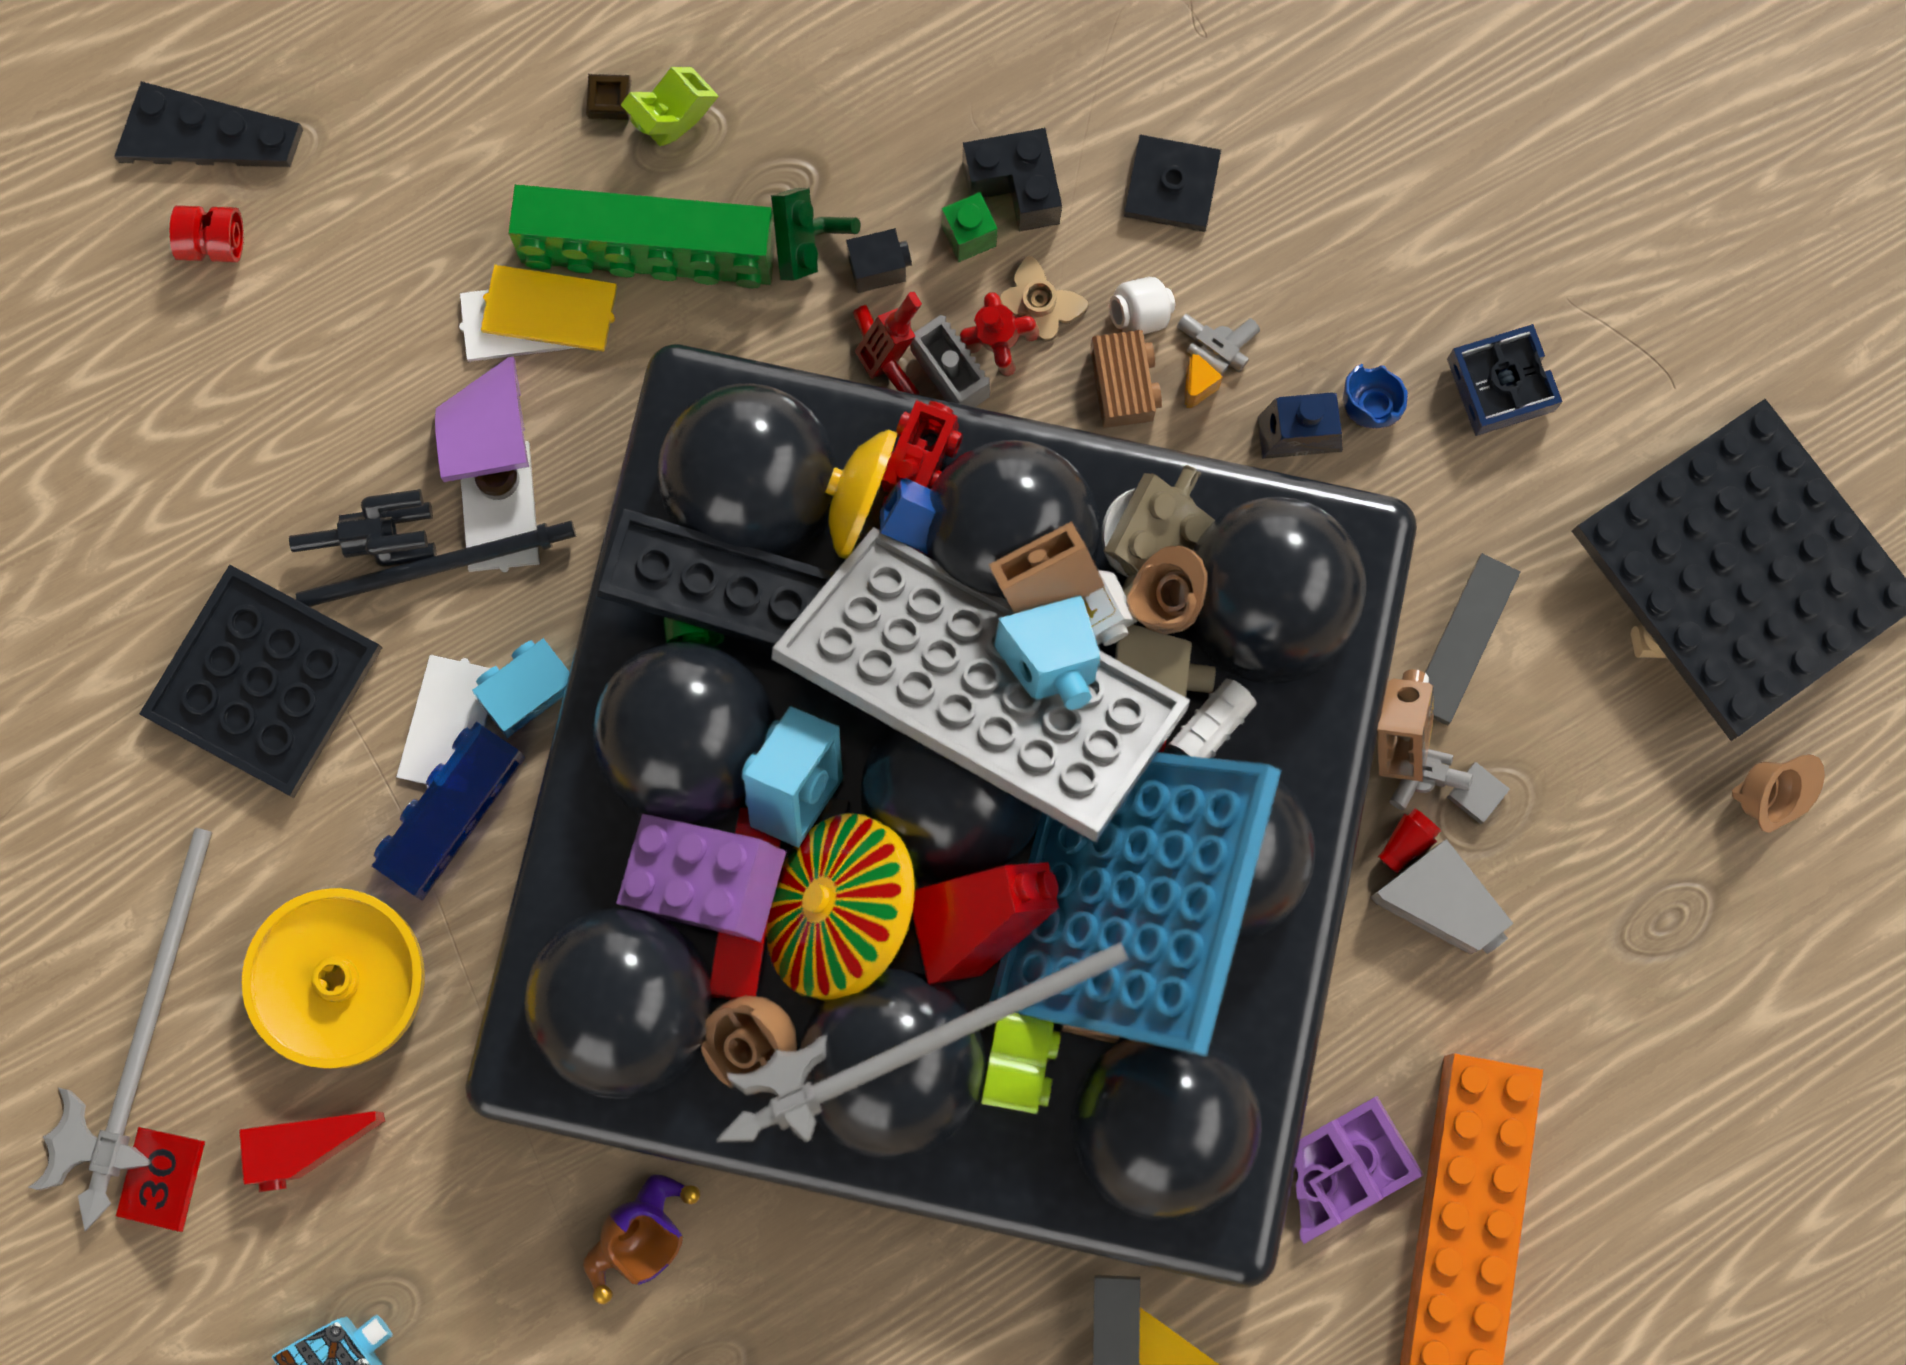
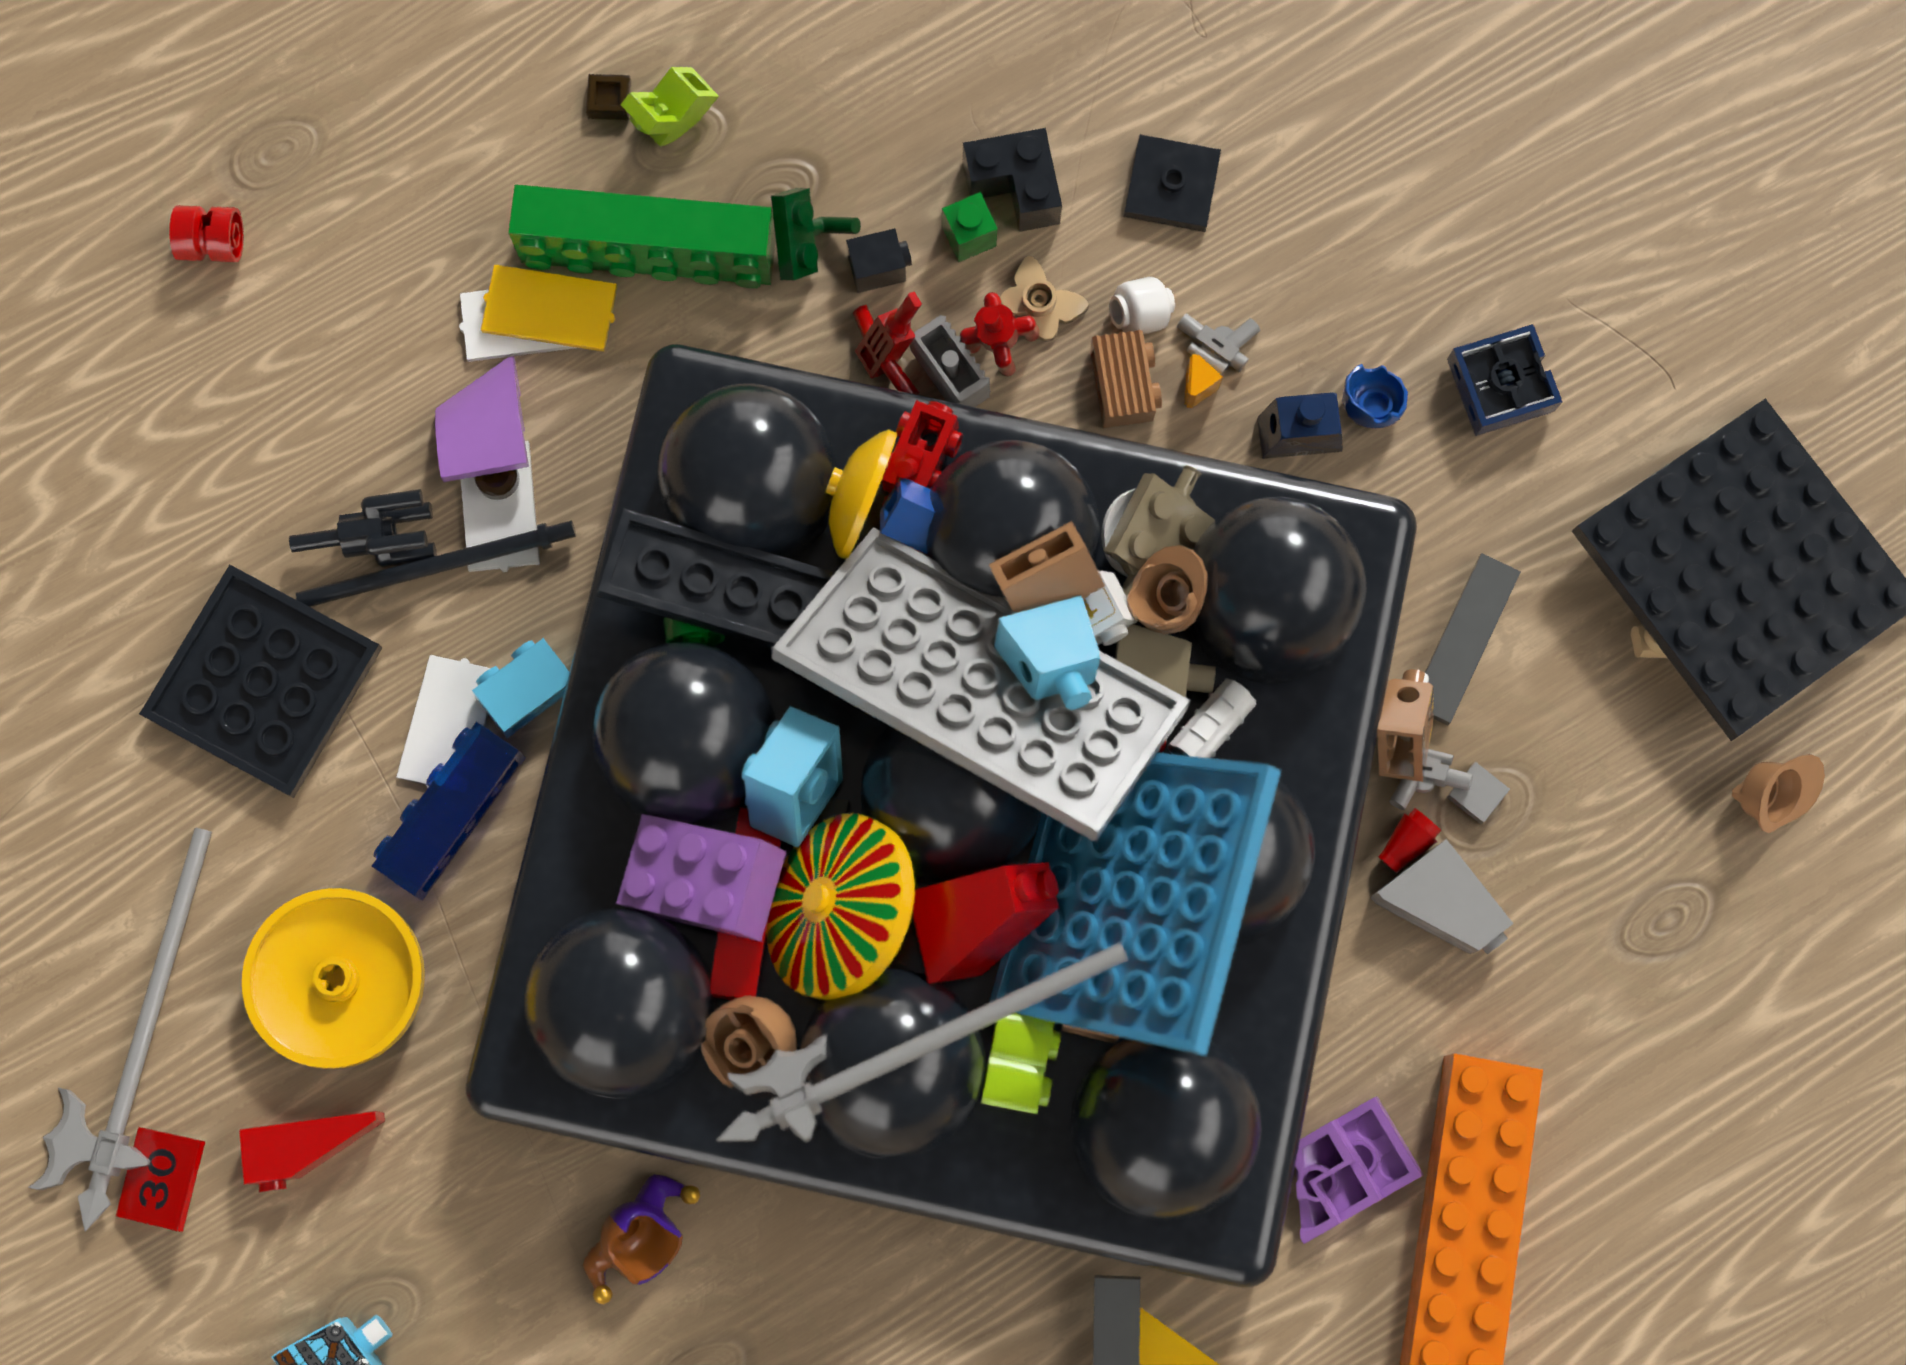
(190, 128): black wing -> none

